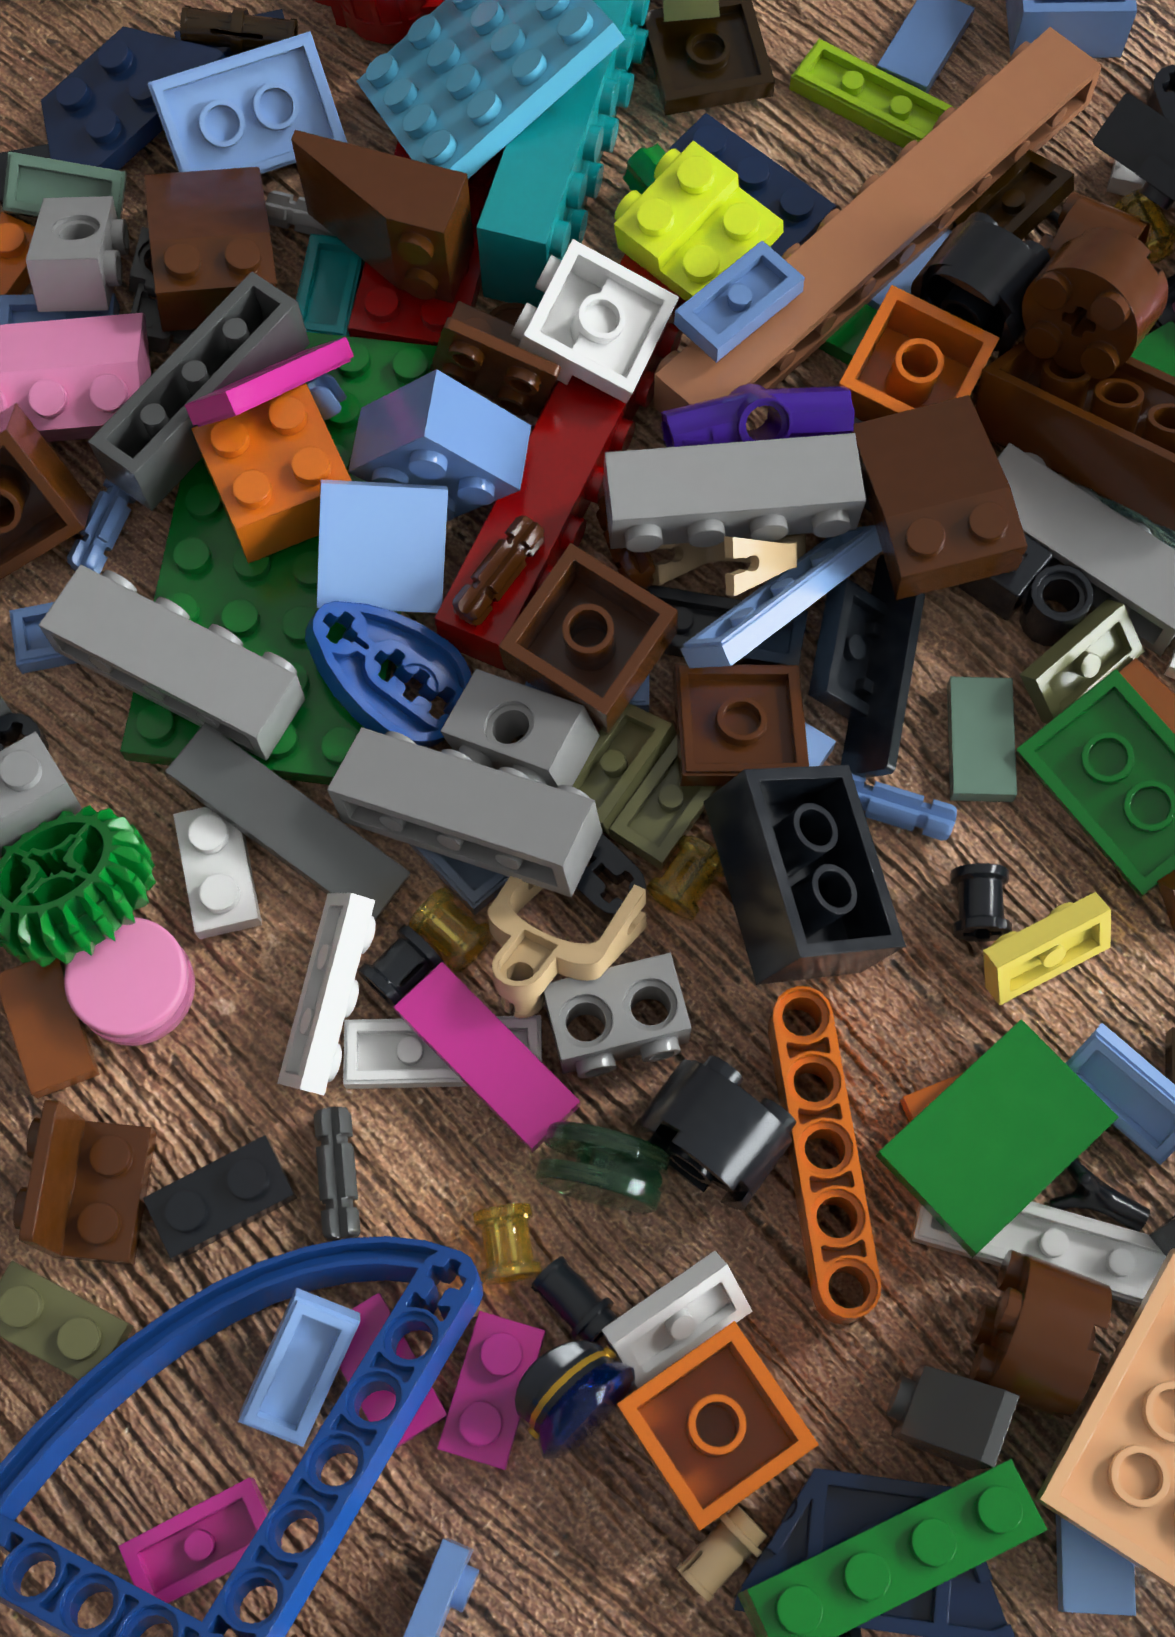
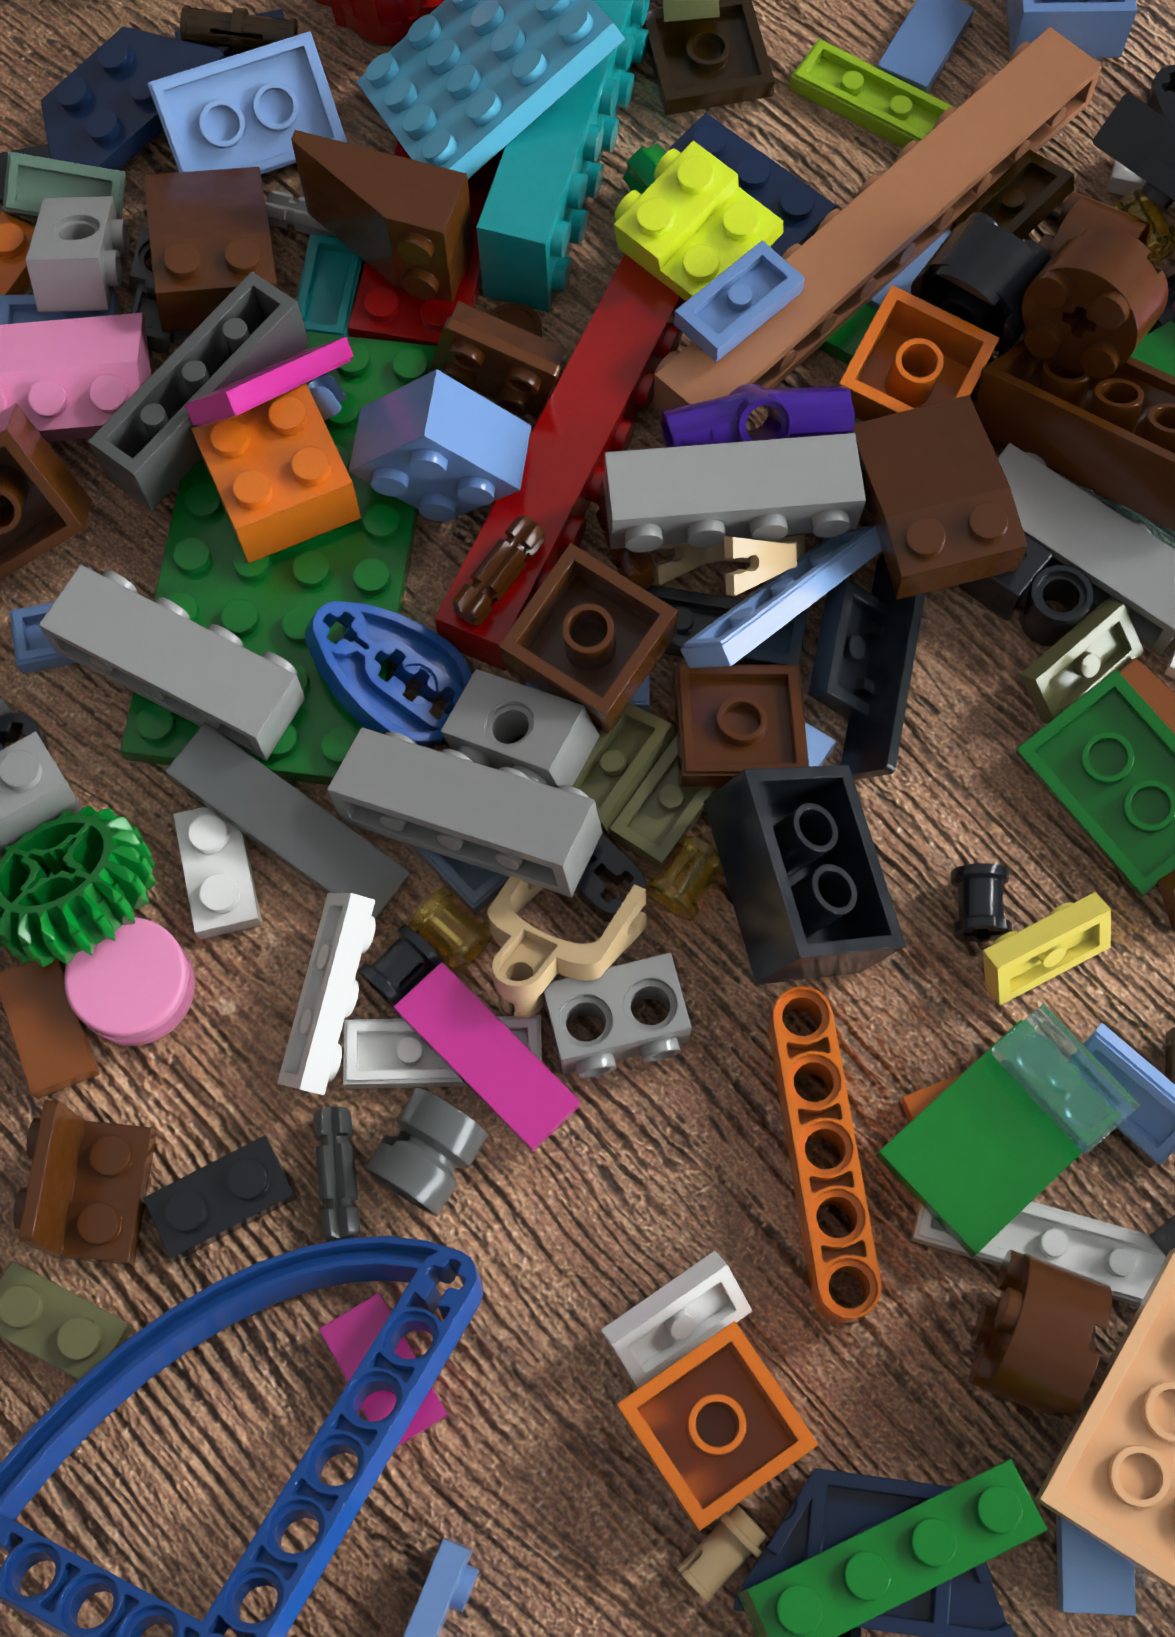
(101, 529): medium blue axle -> none
(196, 1543): dark pink plate -> none
(299, 1367): light blue tile -> none
(382, 544): light blue tile -> none
(426, 1151): none -> dark grey wheel
(483, 1408): dark pink plate -> none
(507, 1243): clear yellow bush -> none
(571, 1394): piece -> none
(574, 1301): black pin -> none
(595, 320): white plate -> none
(608, 1168): clear green head -> none
(716, 1129): black brick -> none
(905, 809): medium blue axle -> none
(952, 1416): dark grey slope -> none
(981, 739): sand green tile -> none
(1064, 1078): none -> clear light blue plate
(1098, 1196): black bar -> none

